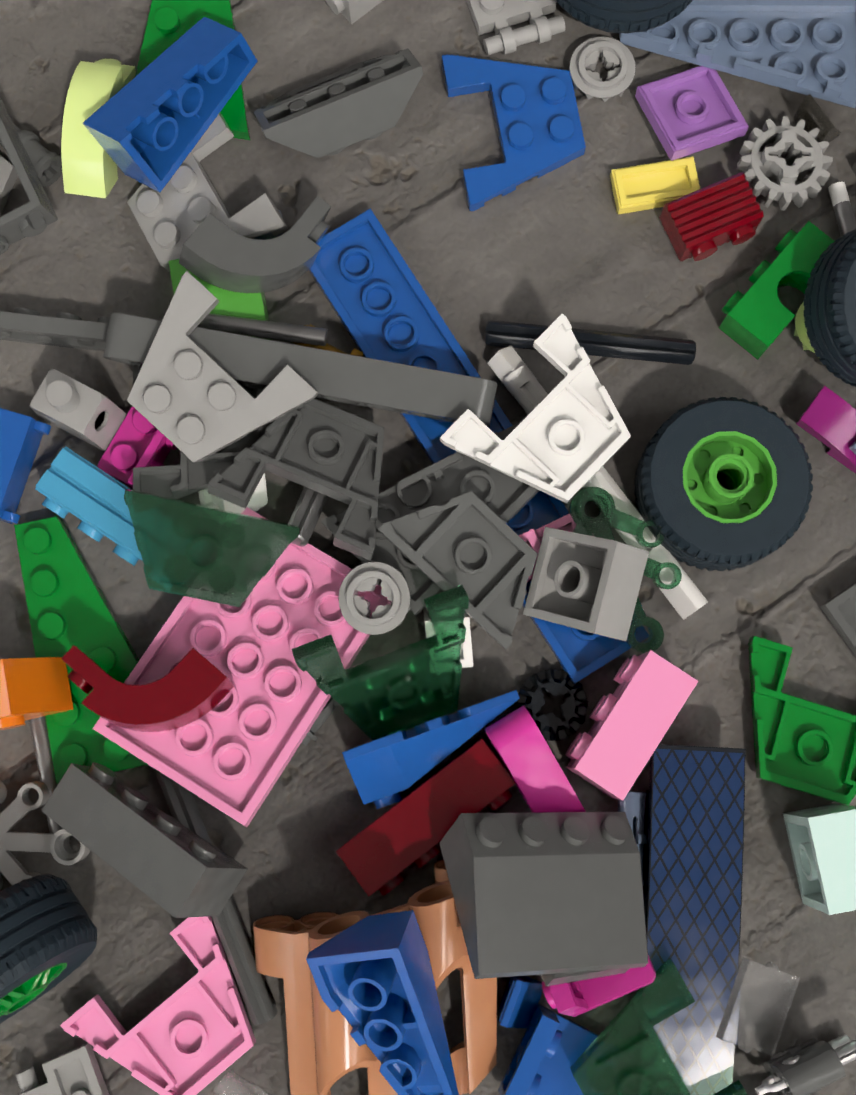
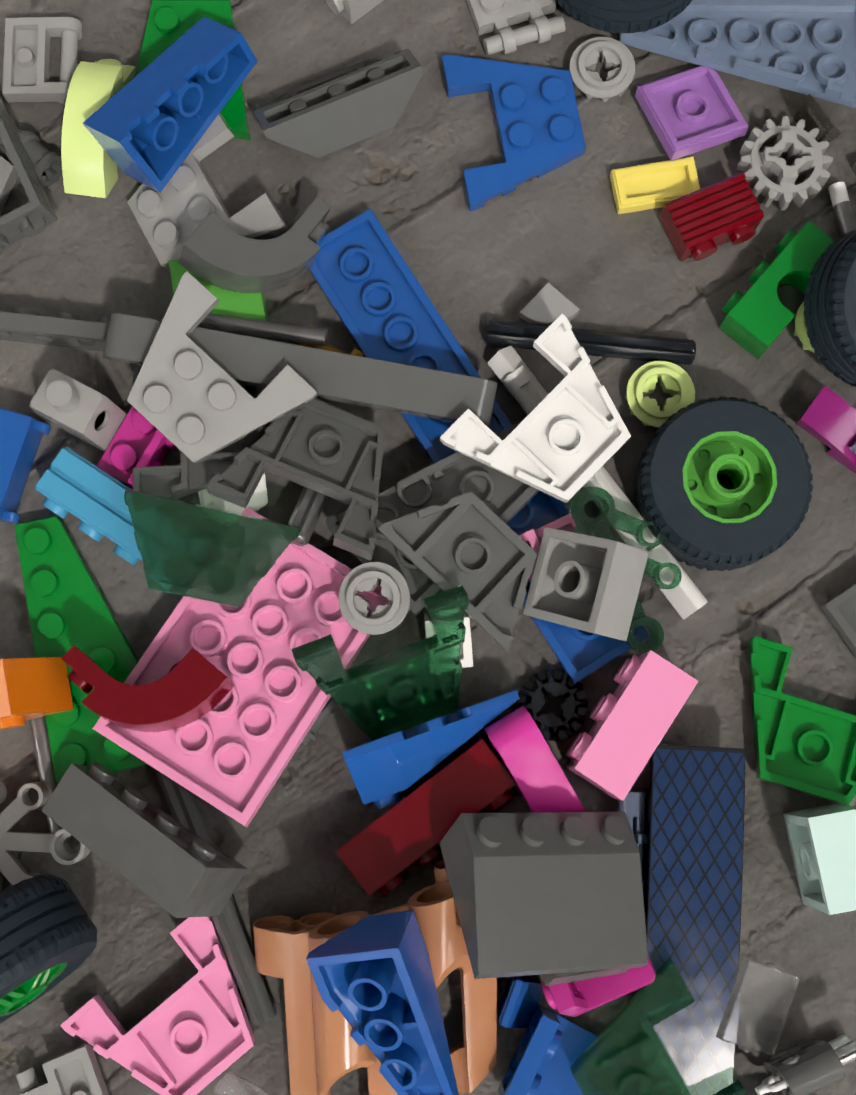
(28, 58): none -> light grey plate
(547, 307): none -> light grey tile
(644, 381): none -> yellowish green gear

